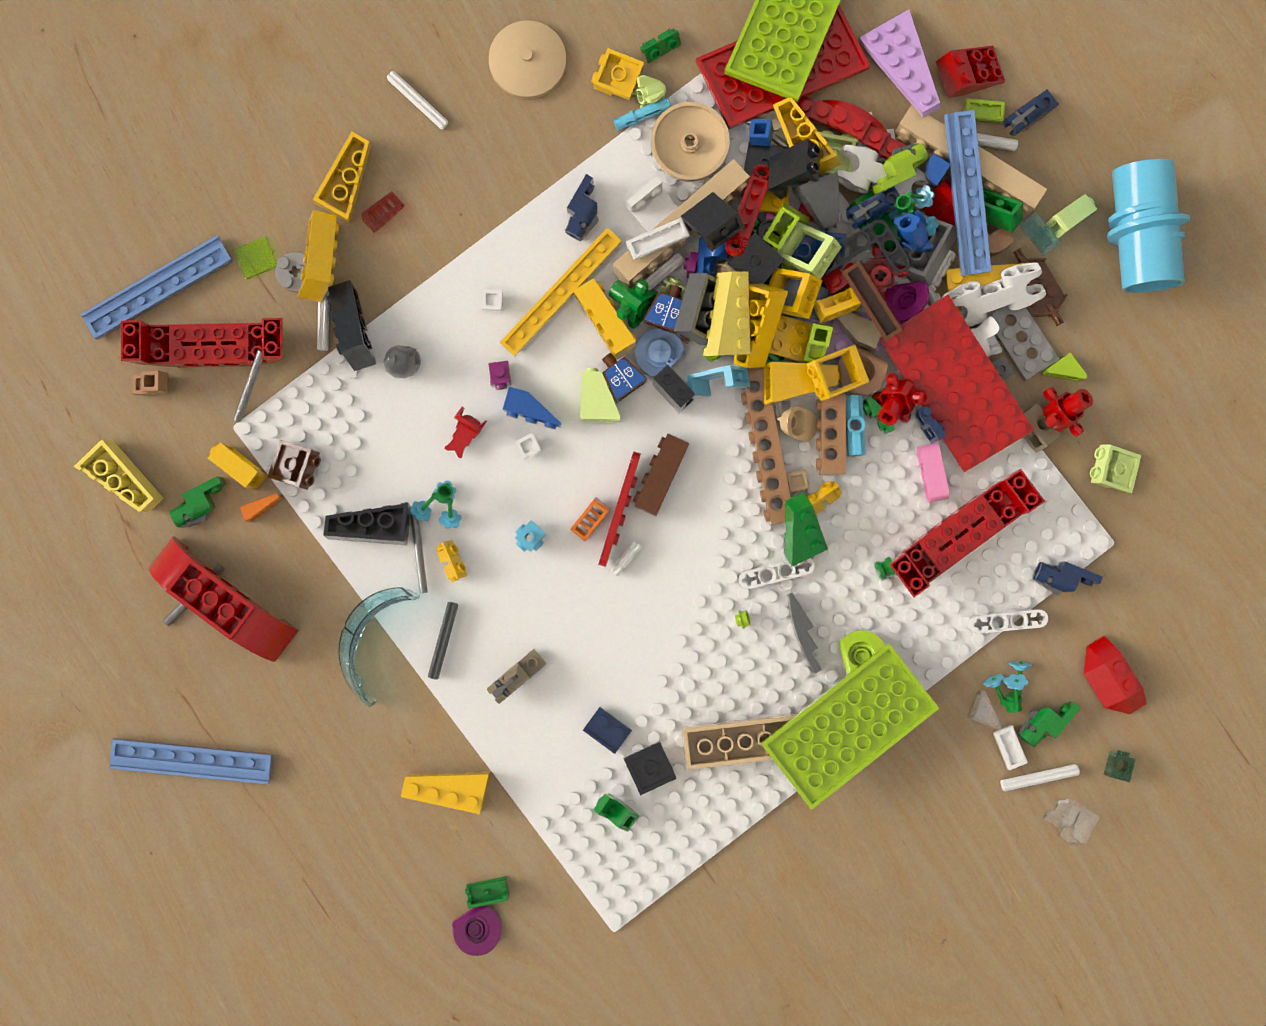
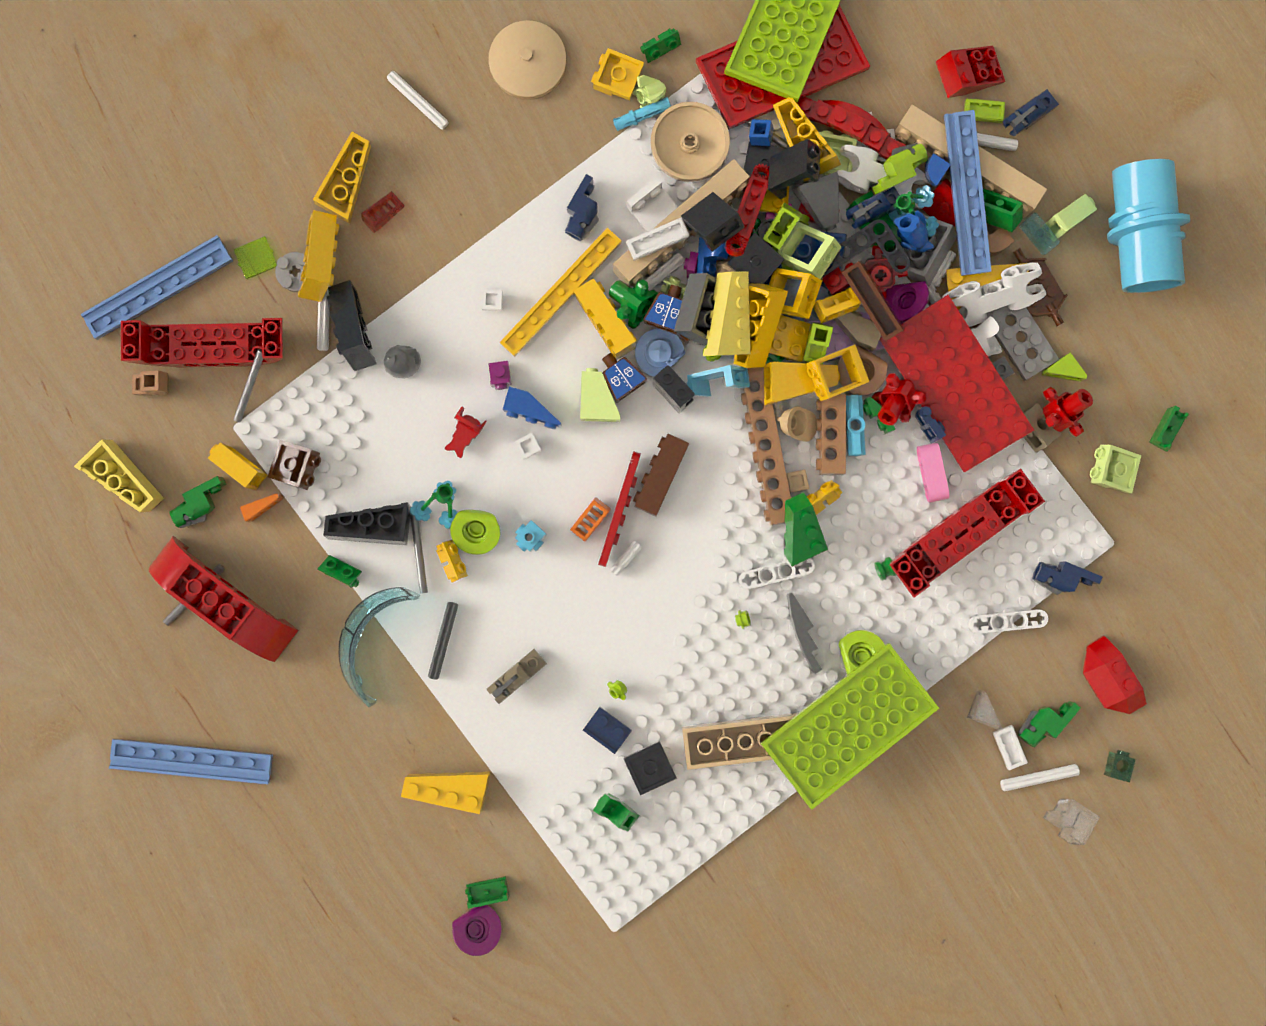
(340, 570): none -> green hinge
(475, 531): none -> lime hat
(617, 689): none -> lime plate
(901, 57): lavender wing -> none
(1013, 700): plant -> none
(1168, 428): none -> green hinge

